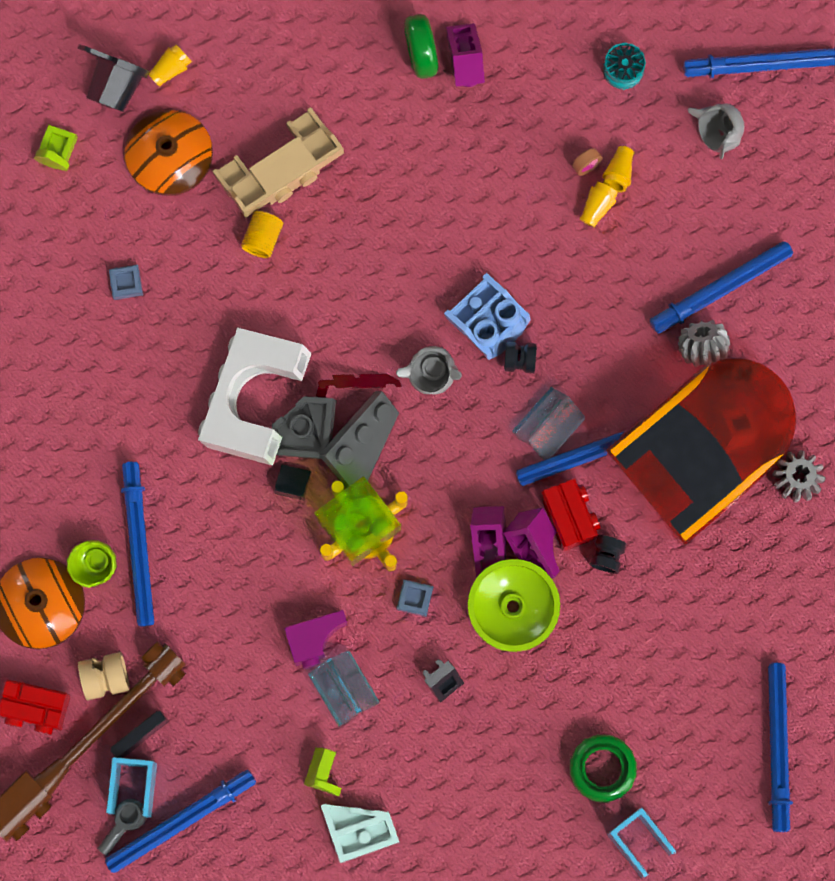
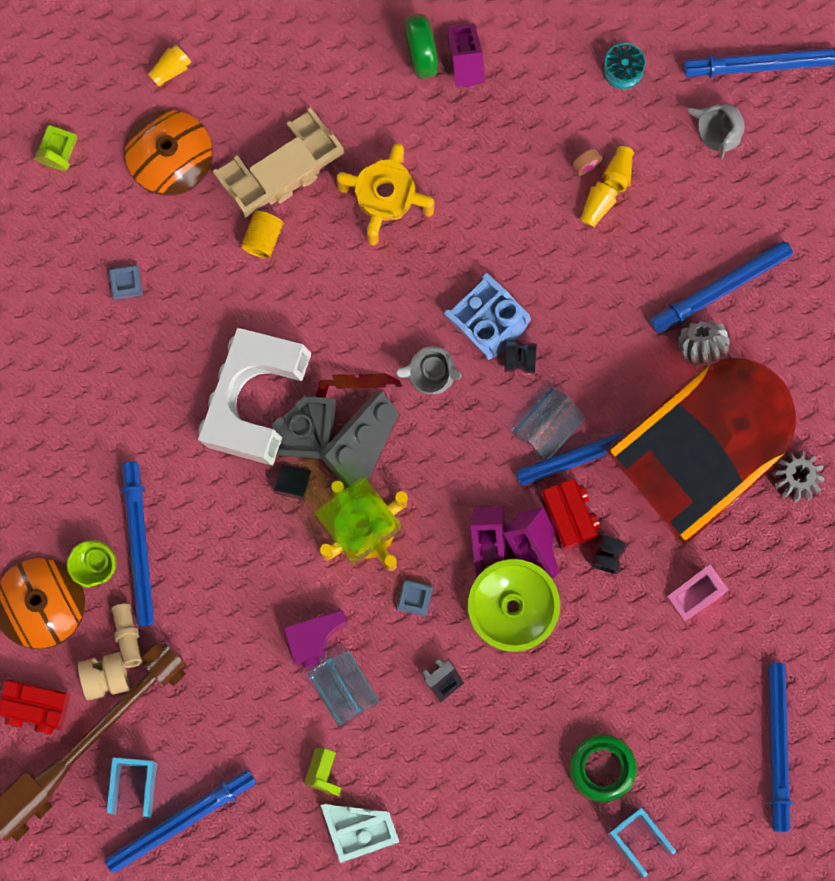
(113, 80): black container -> none
(126, 635): none -> tan pin
(127, 817): dark grey plate -> none
(139, 735): black tile -> none
(389, 207): none -> yellow plate
(698, 593): none -> bright pink slope

